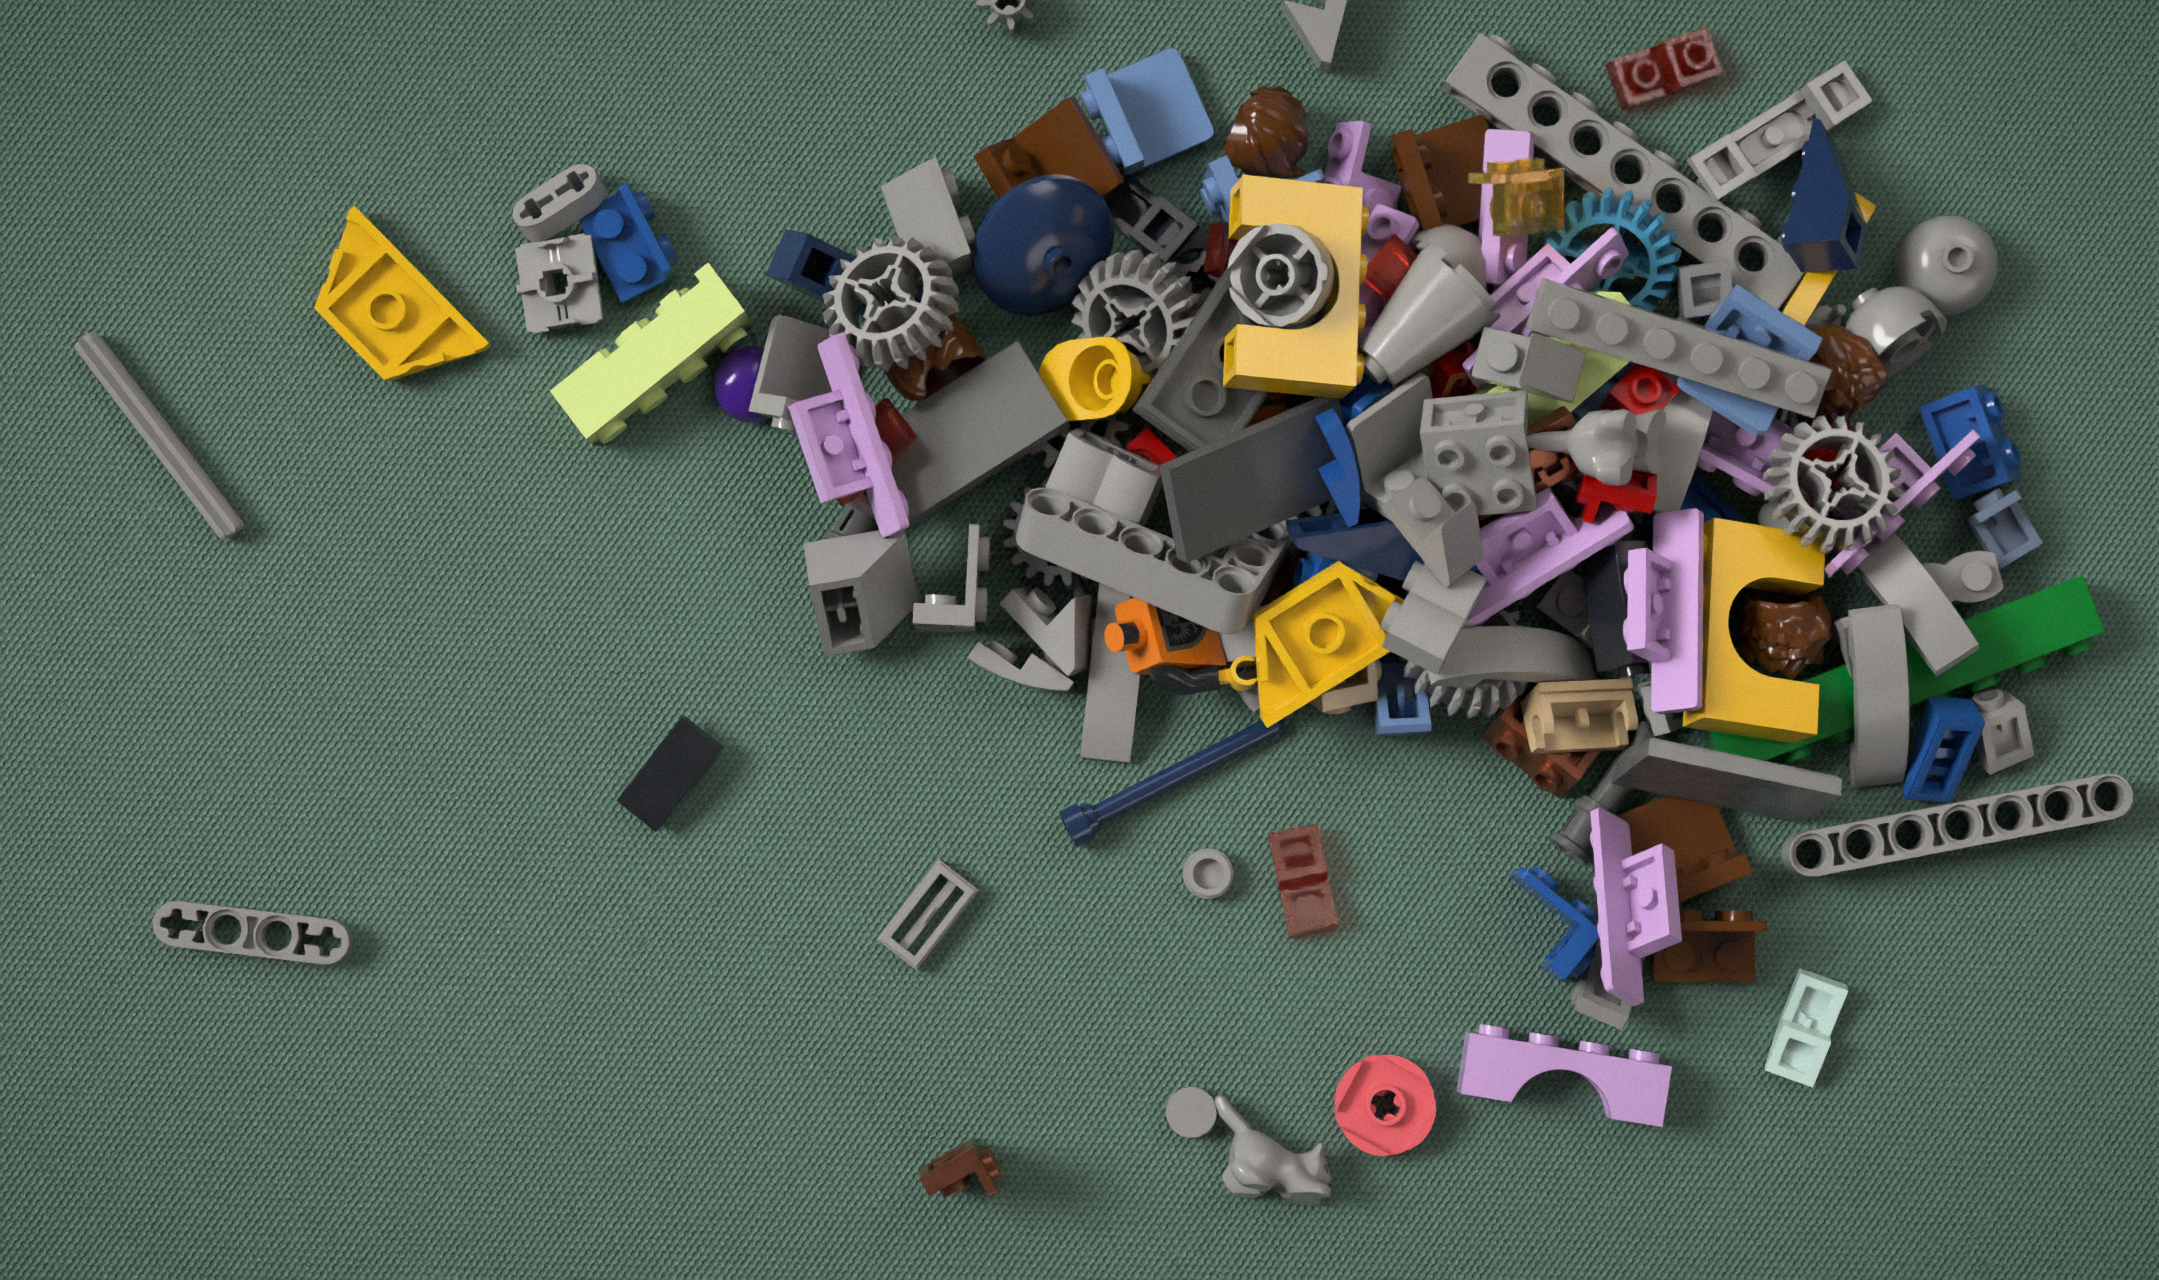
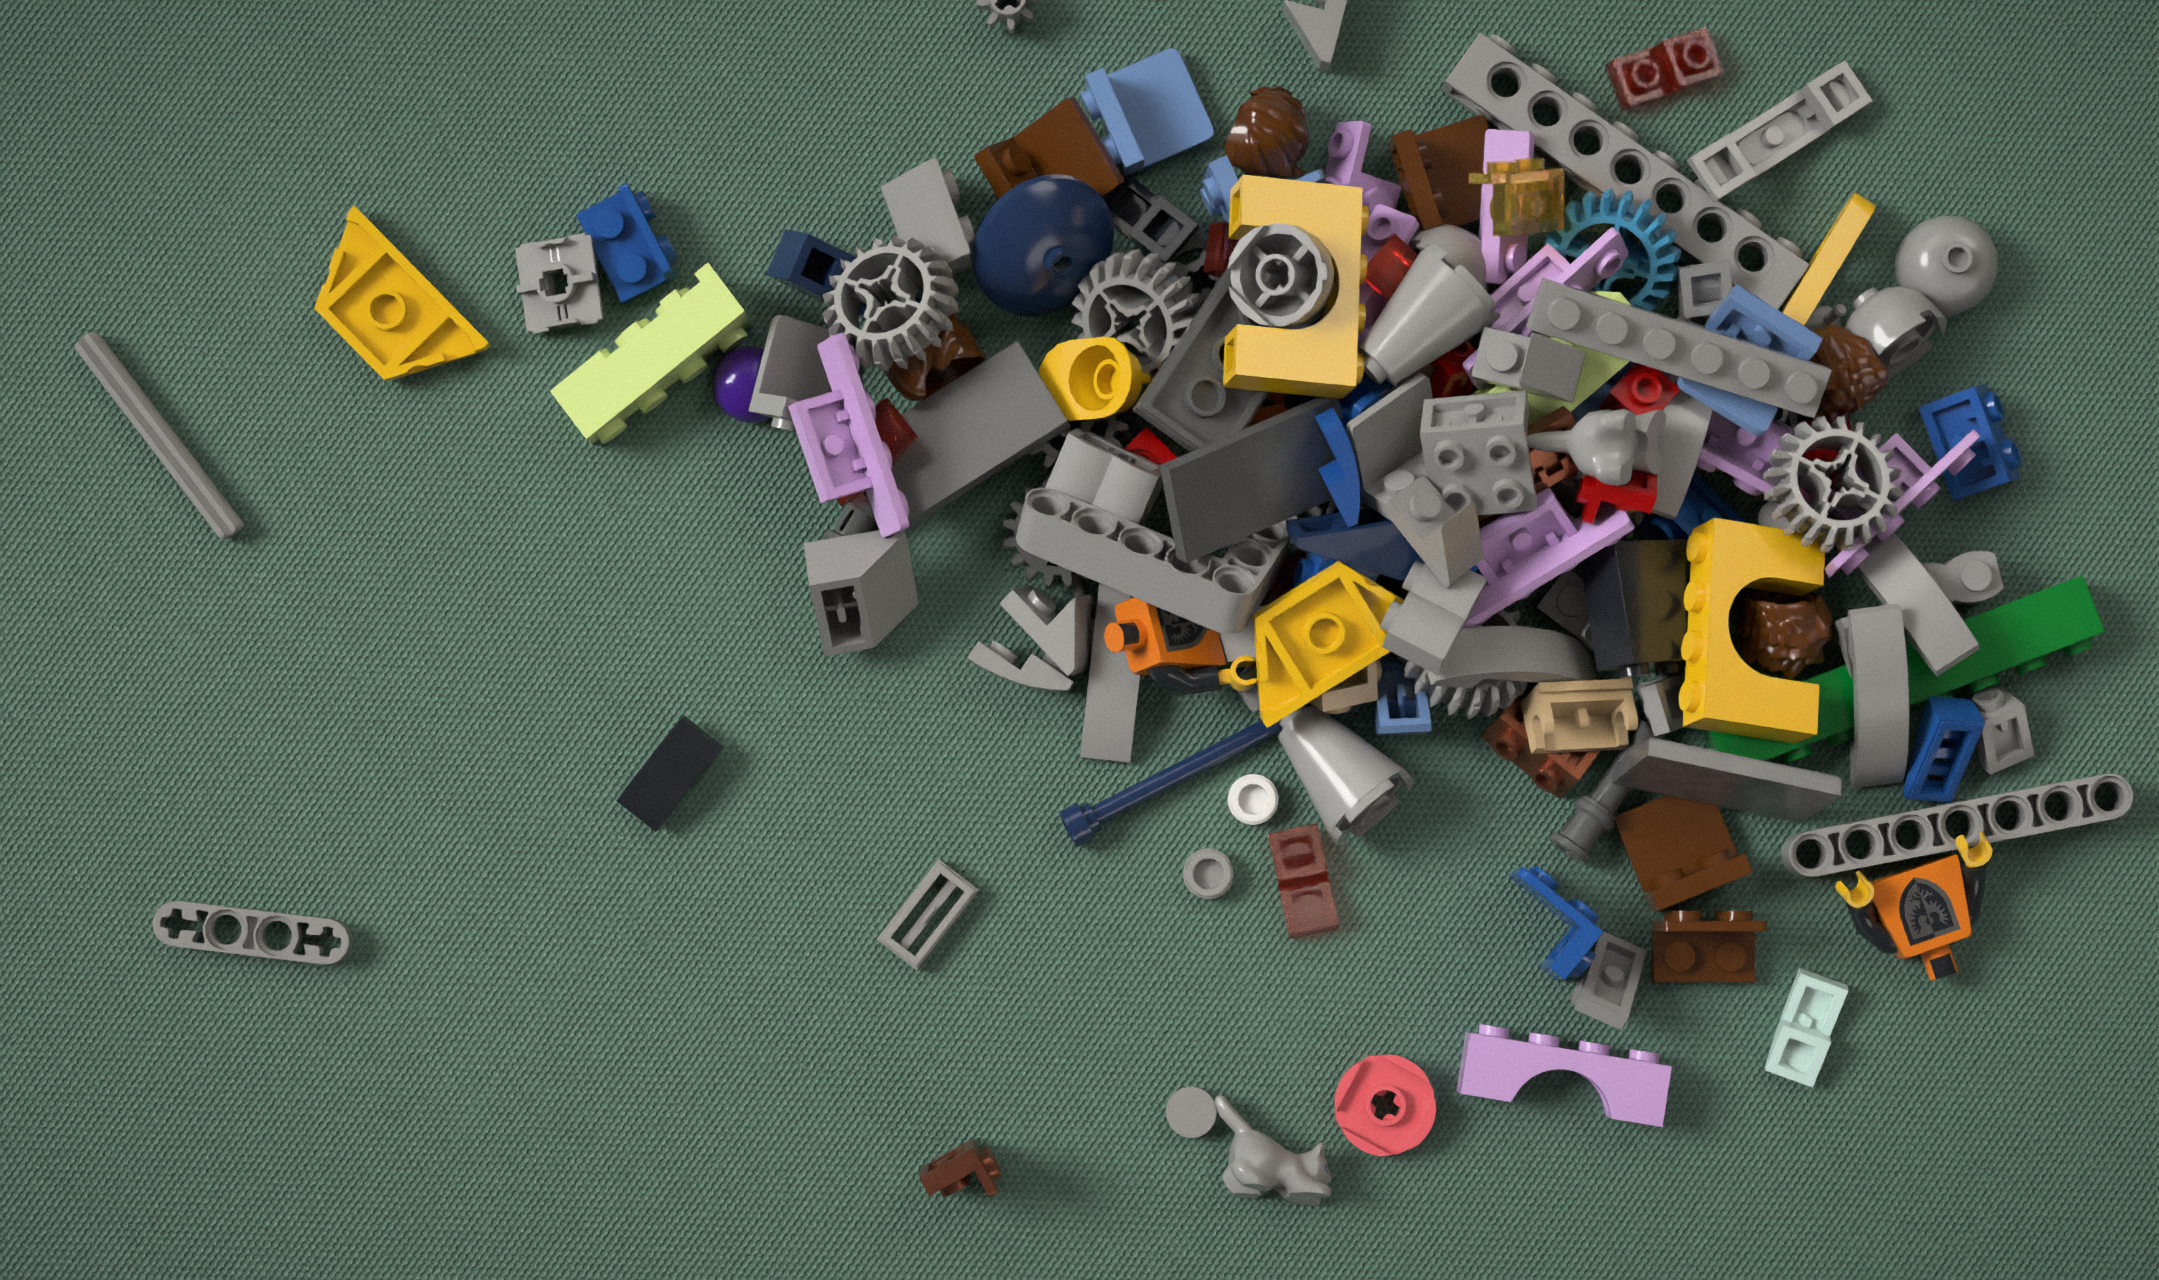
(559, 202): light grey beam -> none
(941, 612): light grey bracket -> none
(1252, 799): none -> white tile
(1341, 772): none -> light grey cone
(1634, 904): lavender bracket -> none
(1667, 609): lavender bracket -> none
(1825, 216): dark blue slope -> none
(1922, 906): none -> torso
(2003, 526): sand blue bracket -> none

